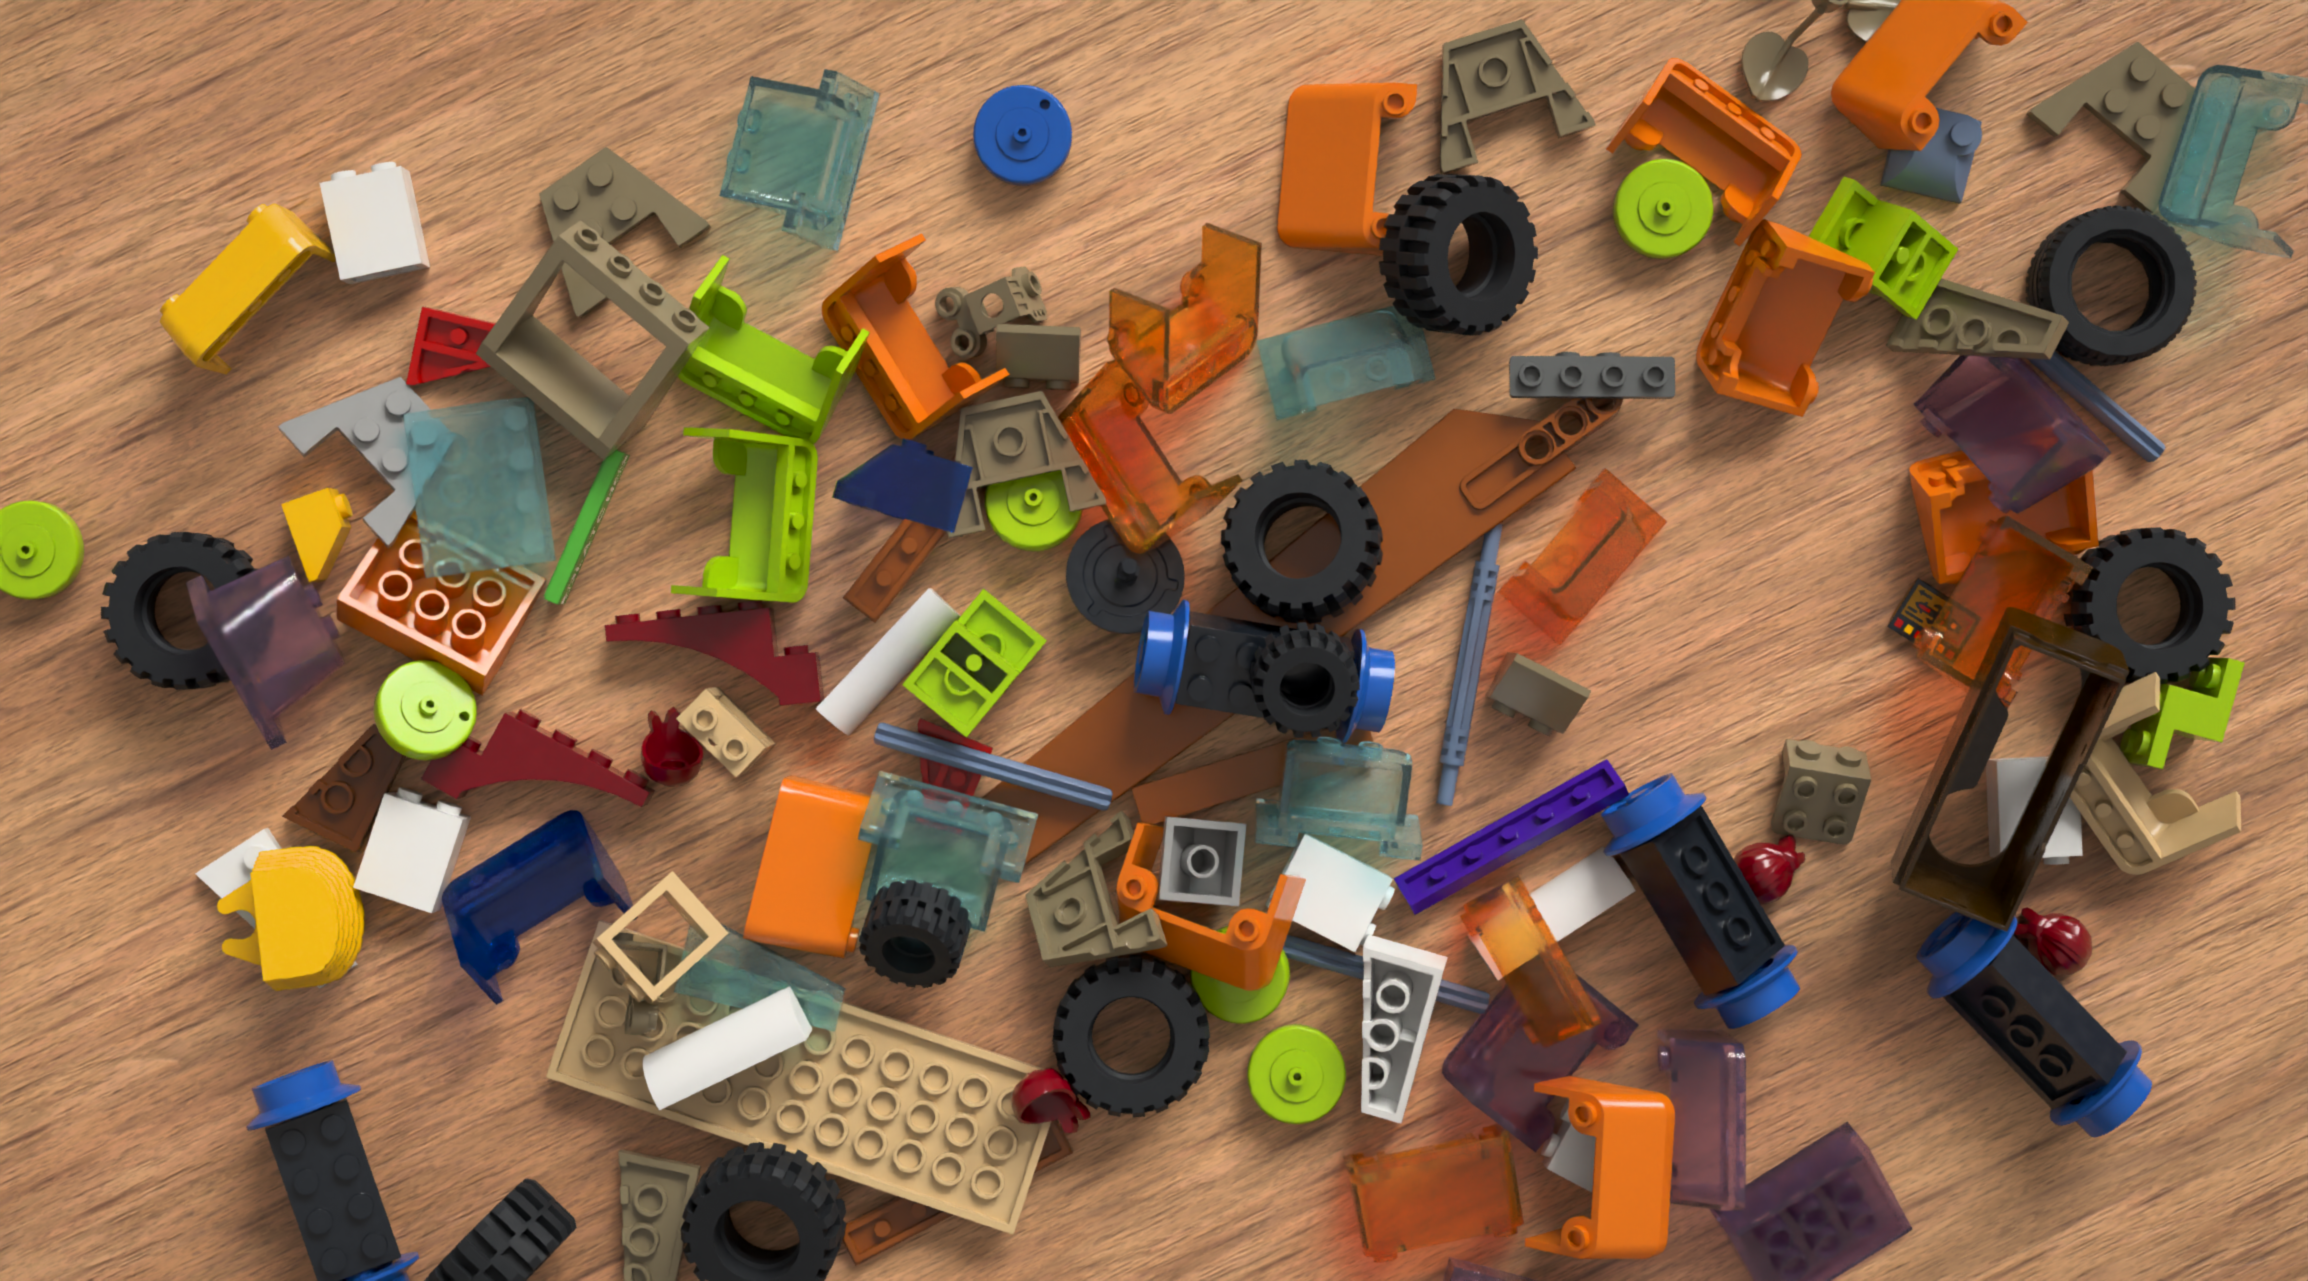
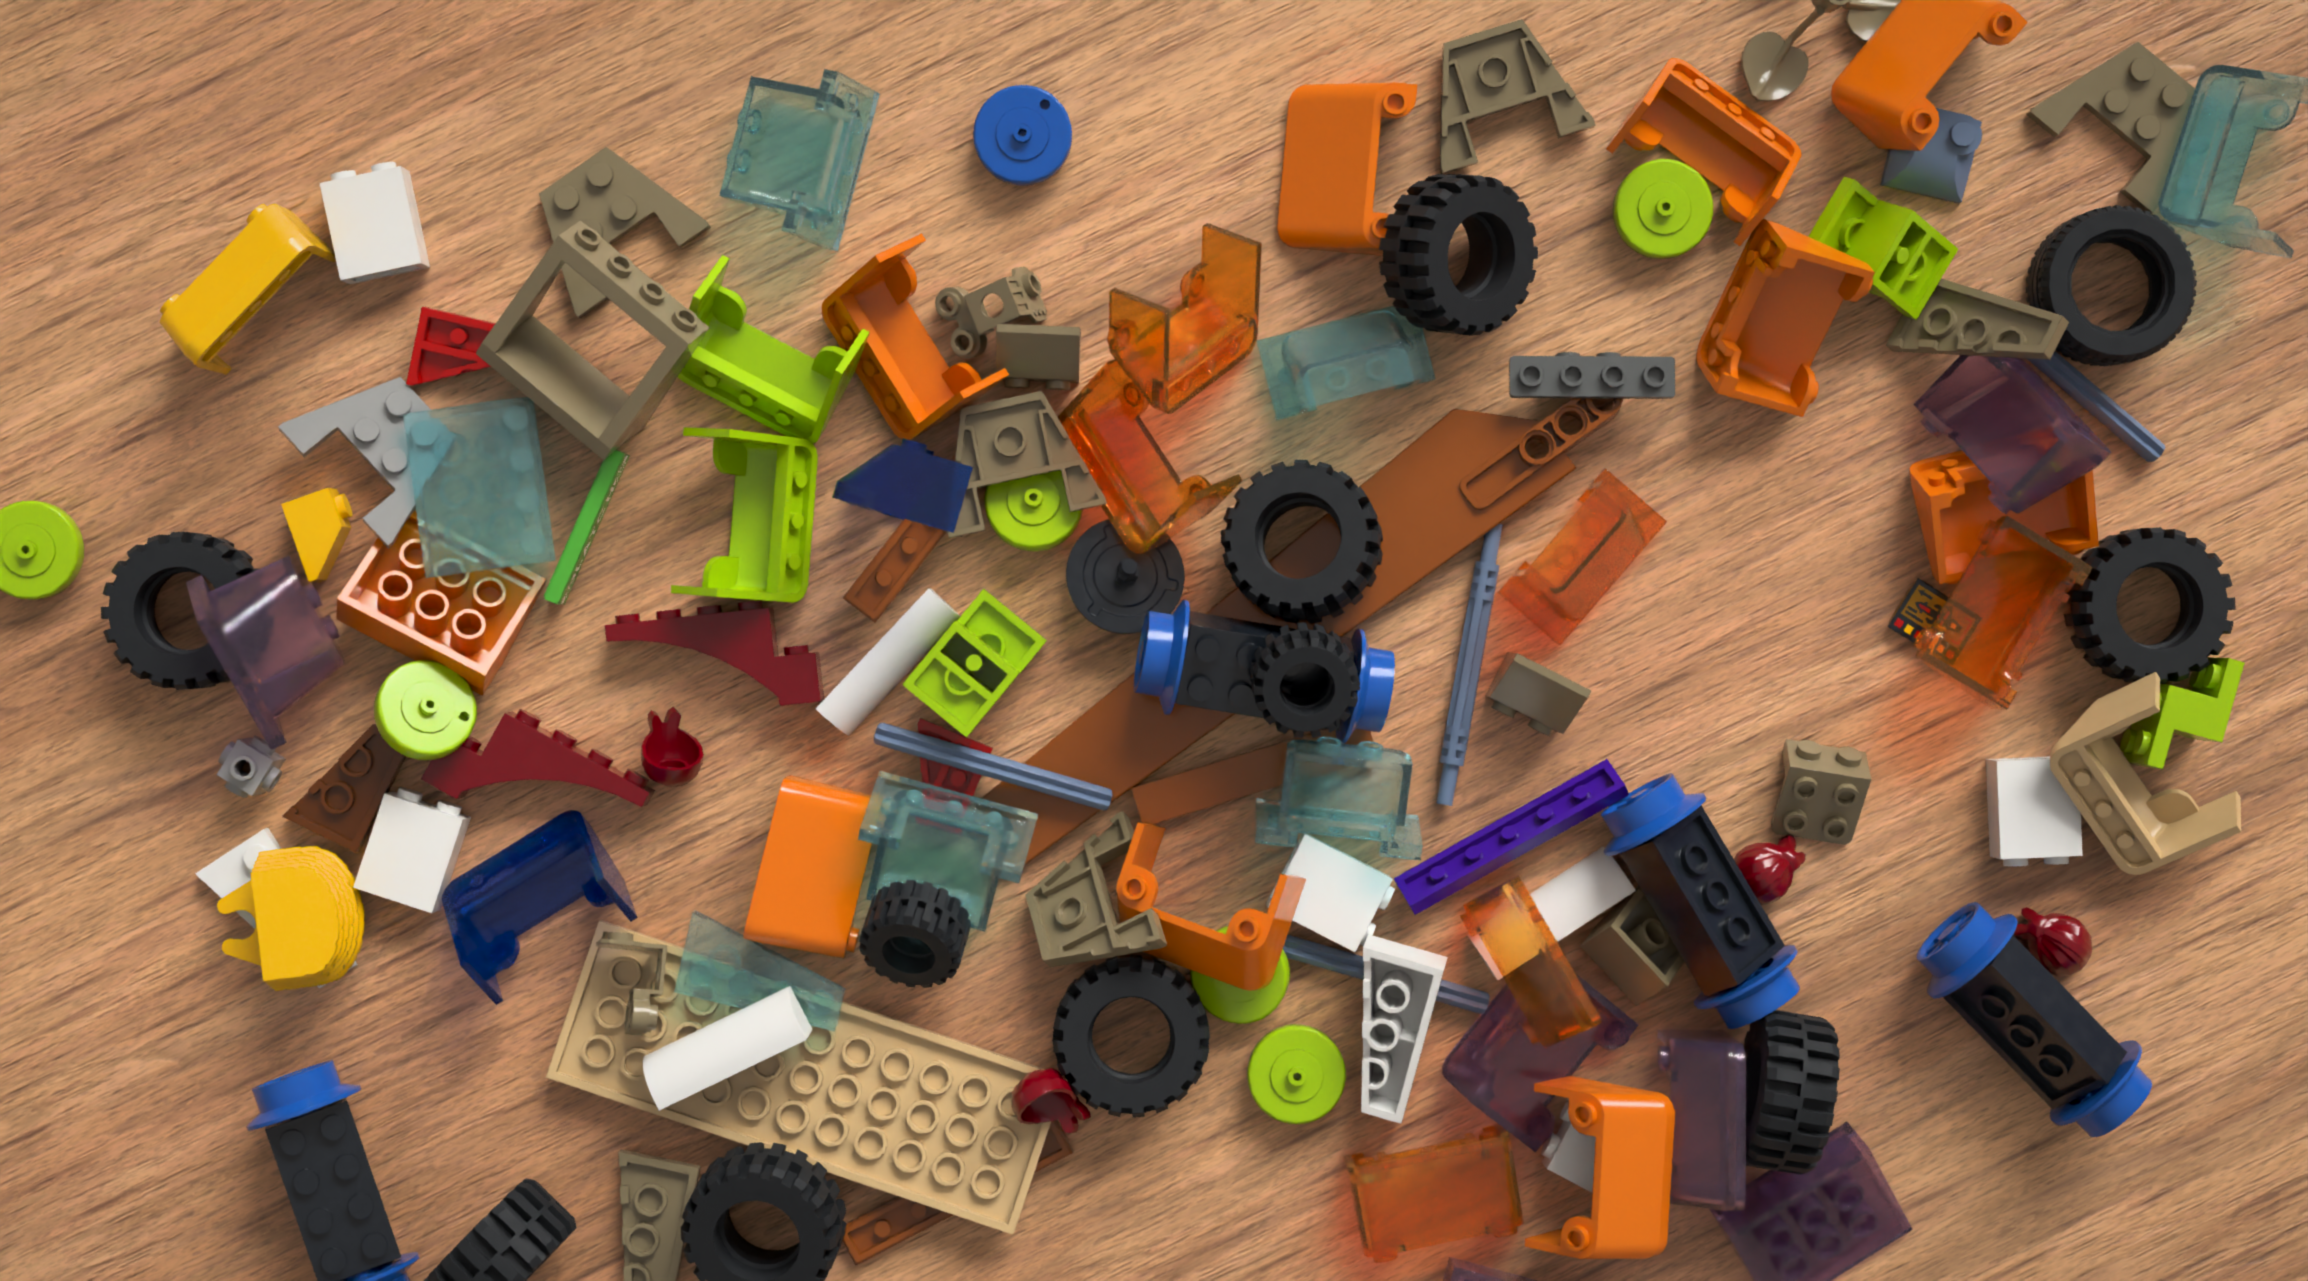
(264, 767): none -> light grey brick
(689, 908): tan window -> none
(737, 737): tan window -> none
(1201, 861): light grey slope -> none
(1634, 948): none -> dark tan slope
(1789, 1090): none -> black tyre
(1996, 887): dark brown piece -> none

